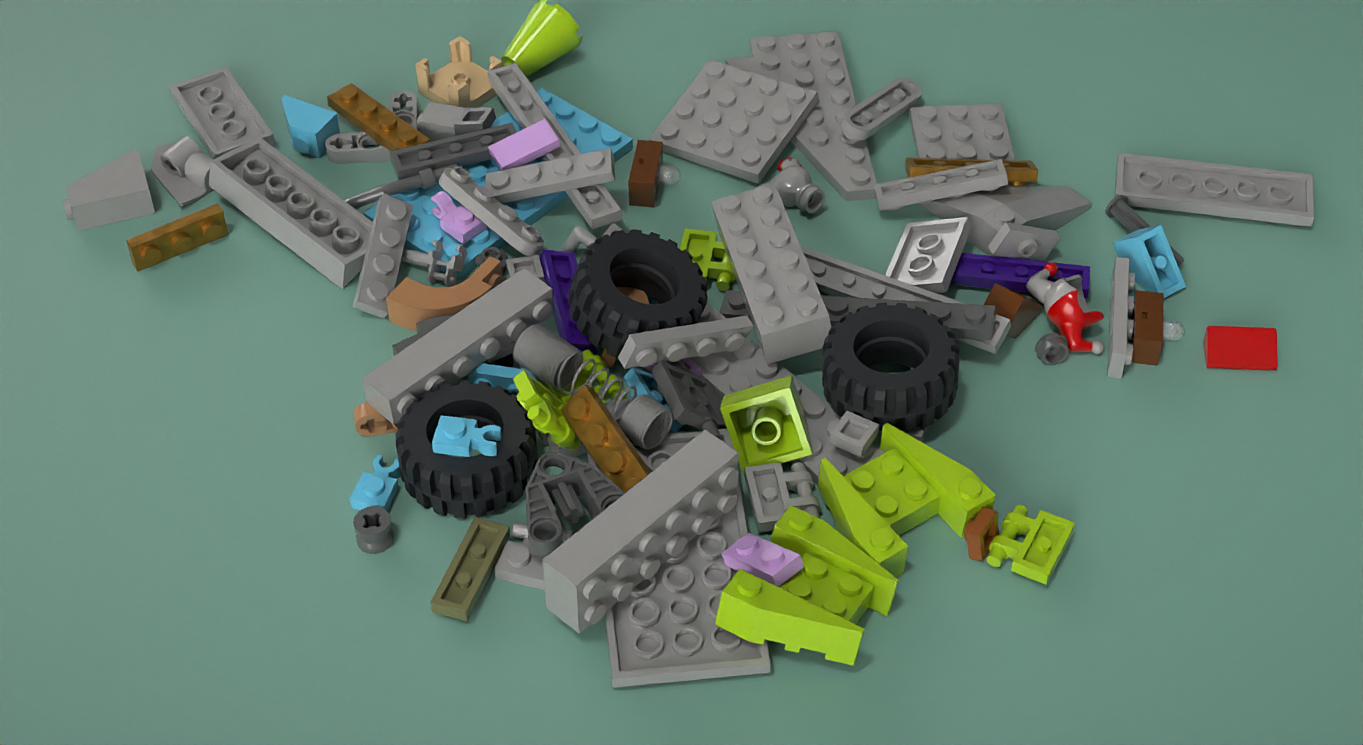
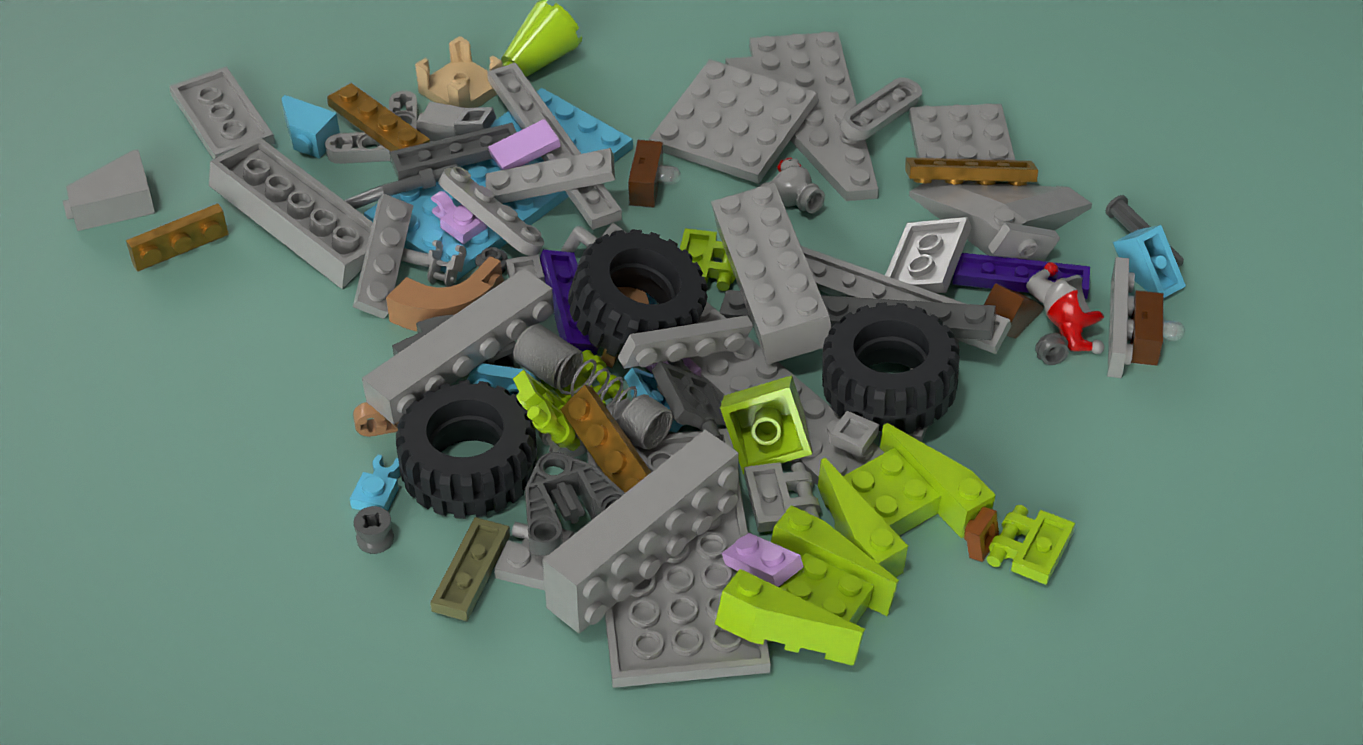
(183, 170): light grey panel -> none
(461, 435): medium azure plate -> none
(941, 184): light grey plate -> none
(1215, 189): light grey plate -> none
(1240, 347): red slope -> none

